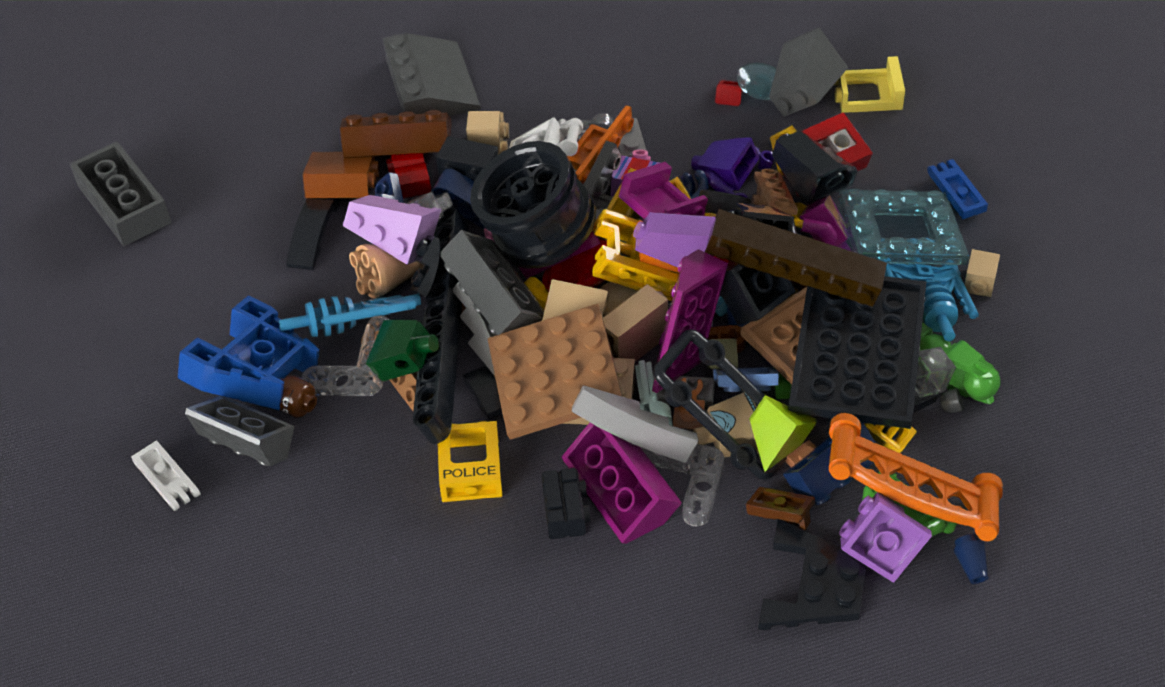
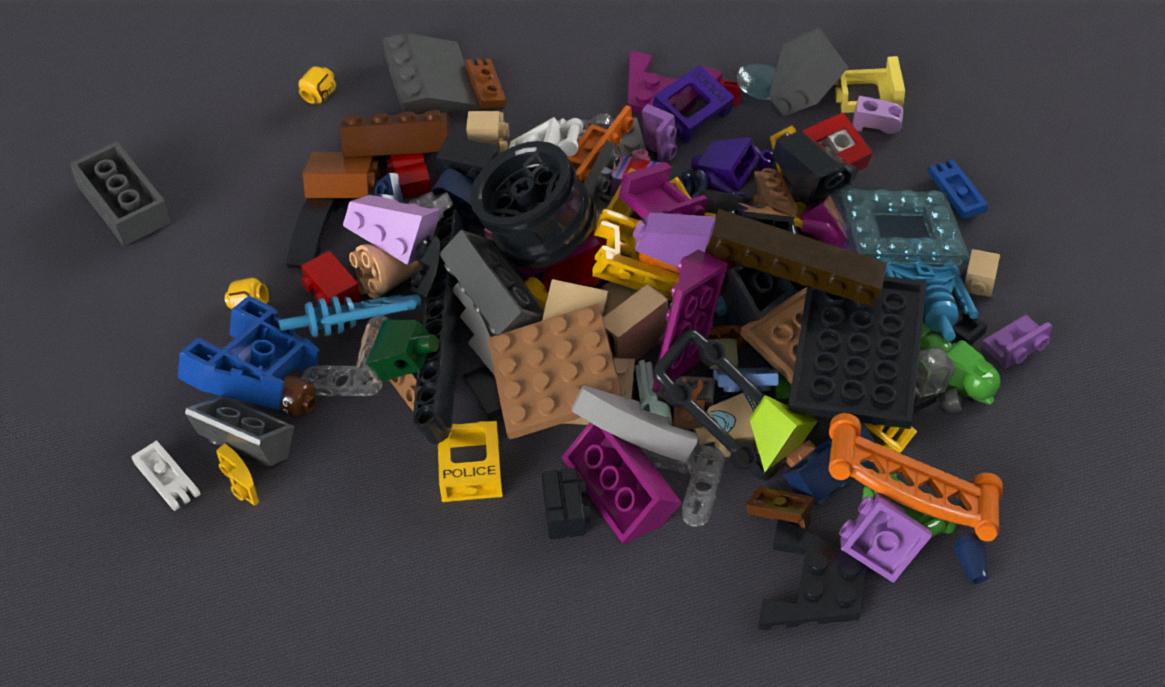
(238, 473): none -> yellow slope
(242, 288): none -> yellow head
(317, 85): none -> yellow head
(328, 279): none -> red brick
(485, 83): none -> dark orange hinge
(645, 85): none -> magenta wing
(659, 132): none -> medium lavender bracket
(717, 97): none -> dark purple window
(877, 115): none -> lavender leg
(968, 329): none -> black plate
(1017, 341): none -> medium lavender bracket

